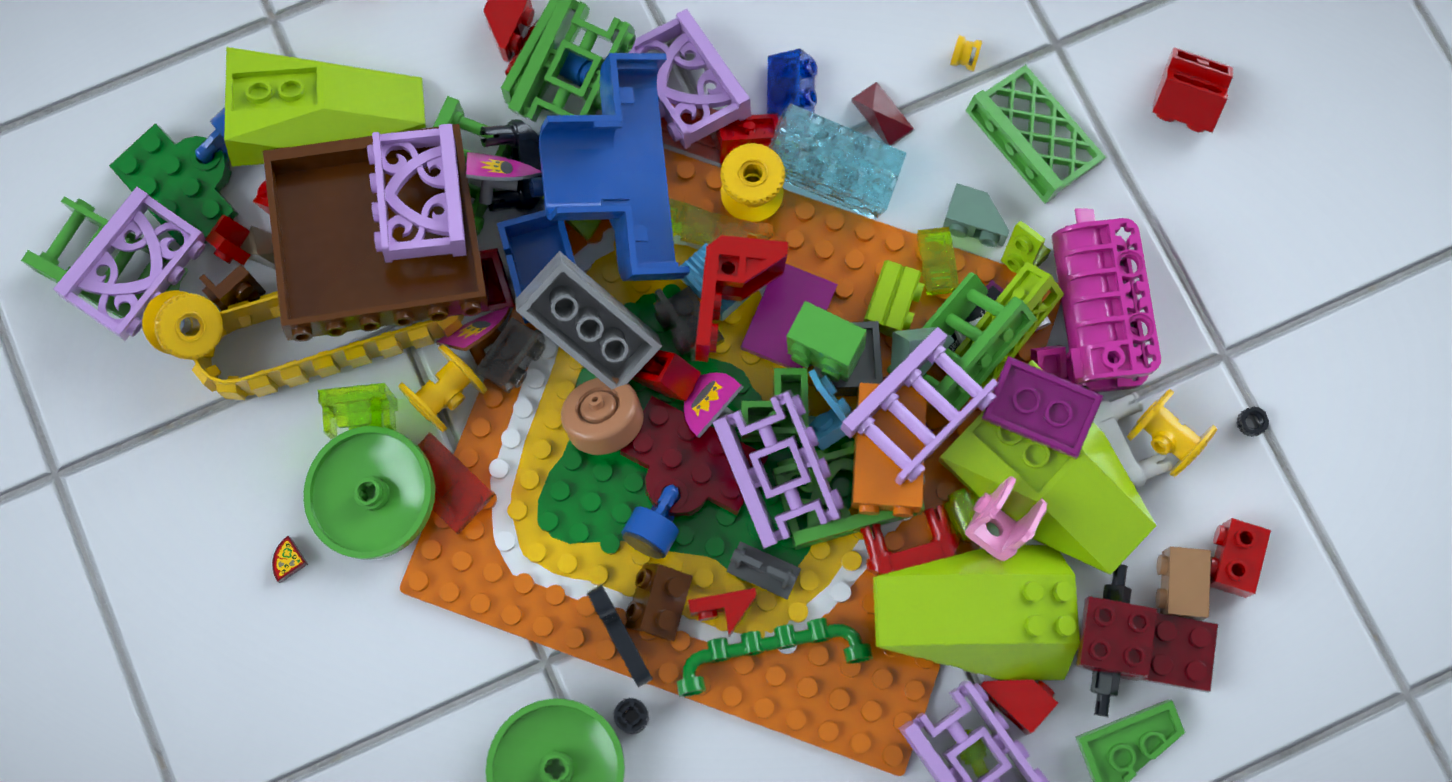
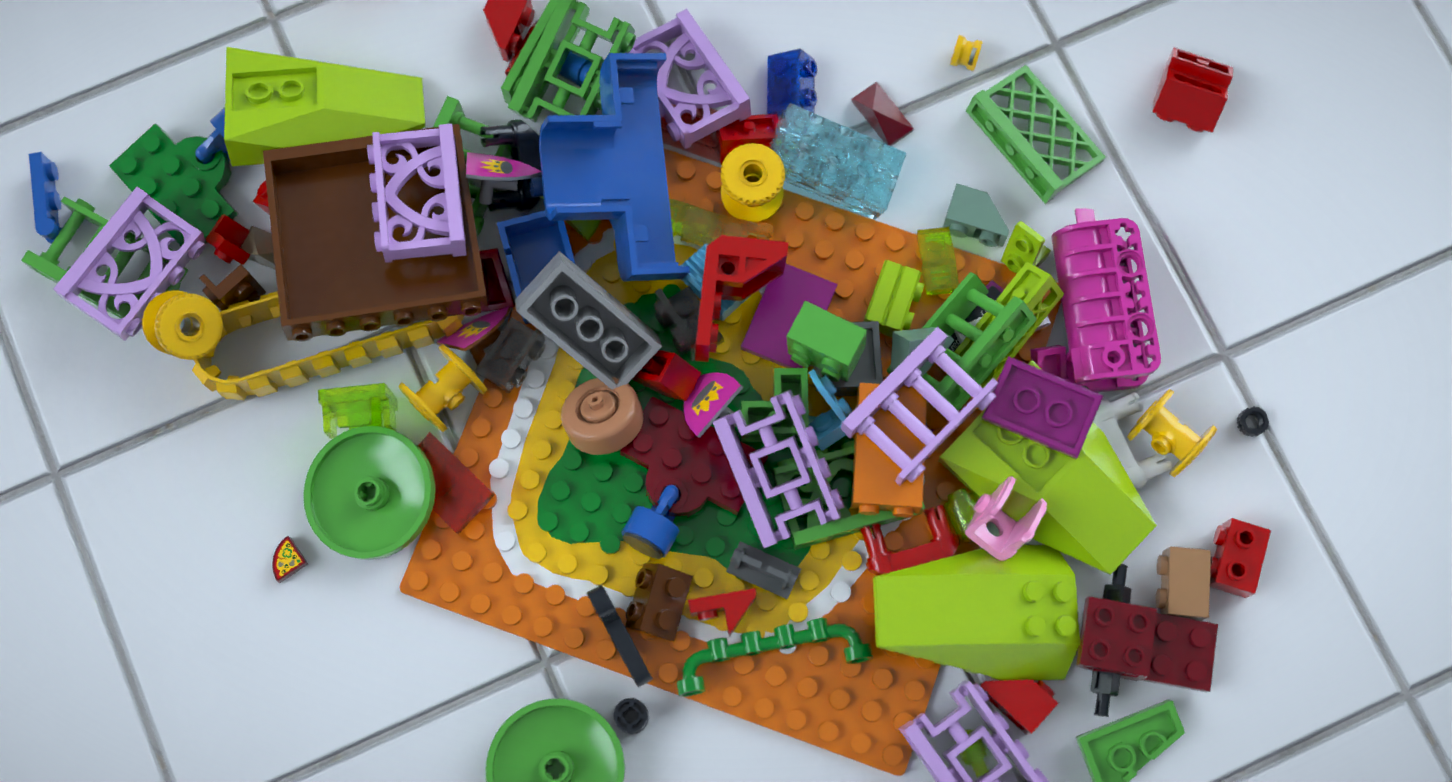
(45, 197): none -> blue plate

